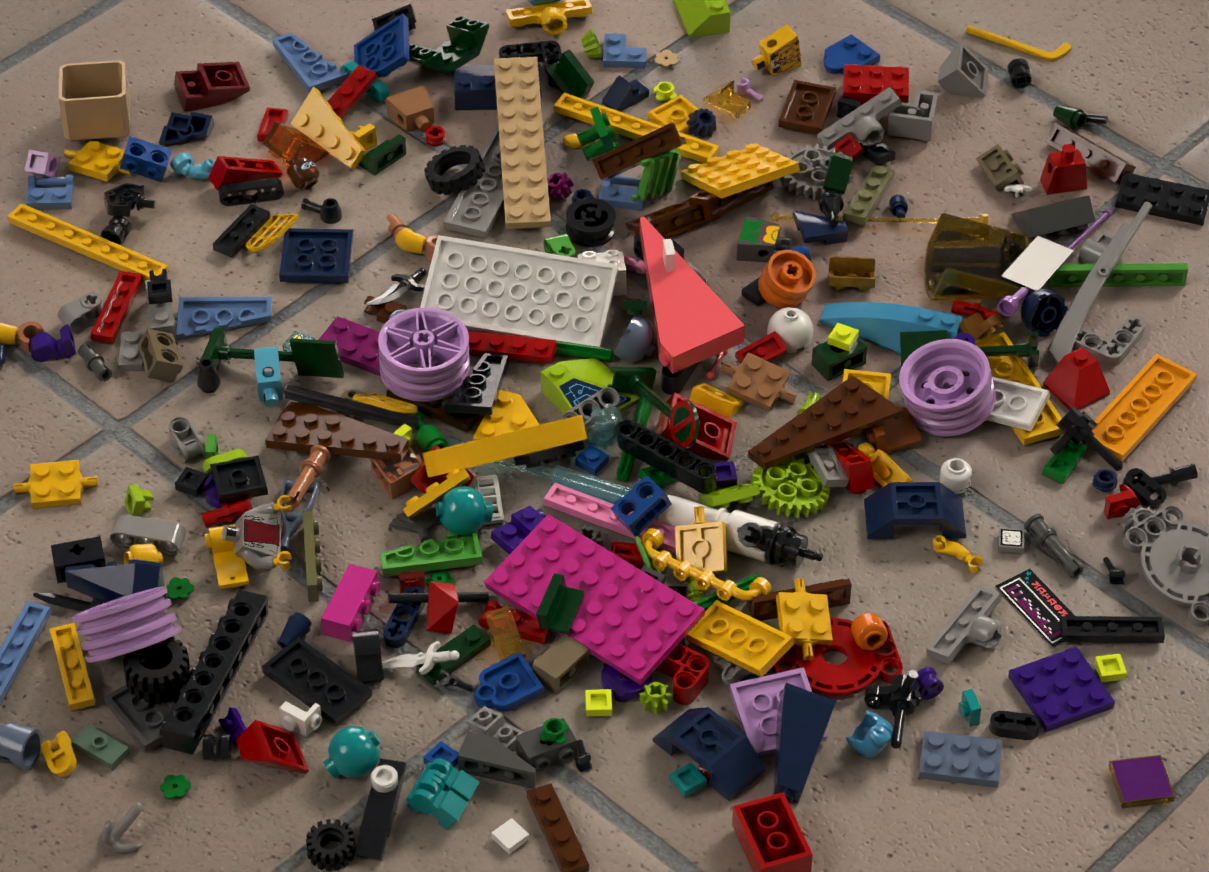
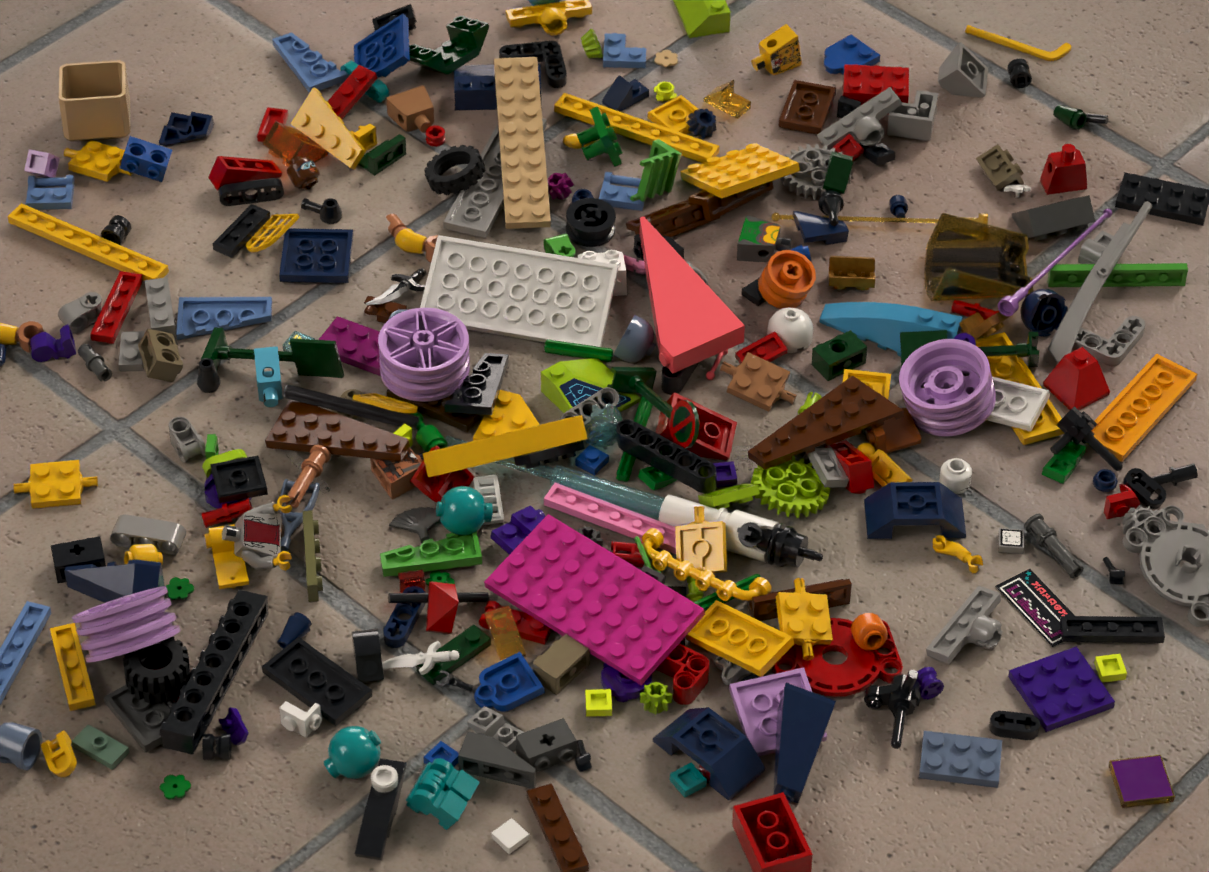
(67, 602): black sword -> none
(111, 837): light grey piece -> none
(121, 200): black piece -> none
(137, 500): lime tile -> none
(159, 288): black plate -> none
(184, 163): medium azure arm -> none
(191, 481): black plate -> none
(210, 85): dark red slope -> none
(271, 747): red slope -> none
(332, 857): black tyre -> none
(350, 602): dark pink brick -> none
(435, 493): yellow plate -> none
(515, 346): red plate -> none
(554, 725): green plate -> none
(559, 606): dark green panel -> none
(570, 75): dark green panel -> none
(632, 153): reddish brown fence -> none
(634, 306): dark green plate -> none
(644, 509): blue brick -> none
(668, 255): tile -> none
(716, 400): yellow slope -> none
(744, 89): lavender hand -> none
(843, 337): neon yellow plate -> none
(869, 195): olive plate -> none
(871, 735): dark azure hair -> none
(970, 707): teal plate -> none
(1037, 263): white sticker -> none
(1094, 155): fence -> none

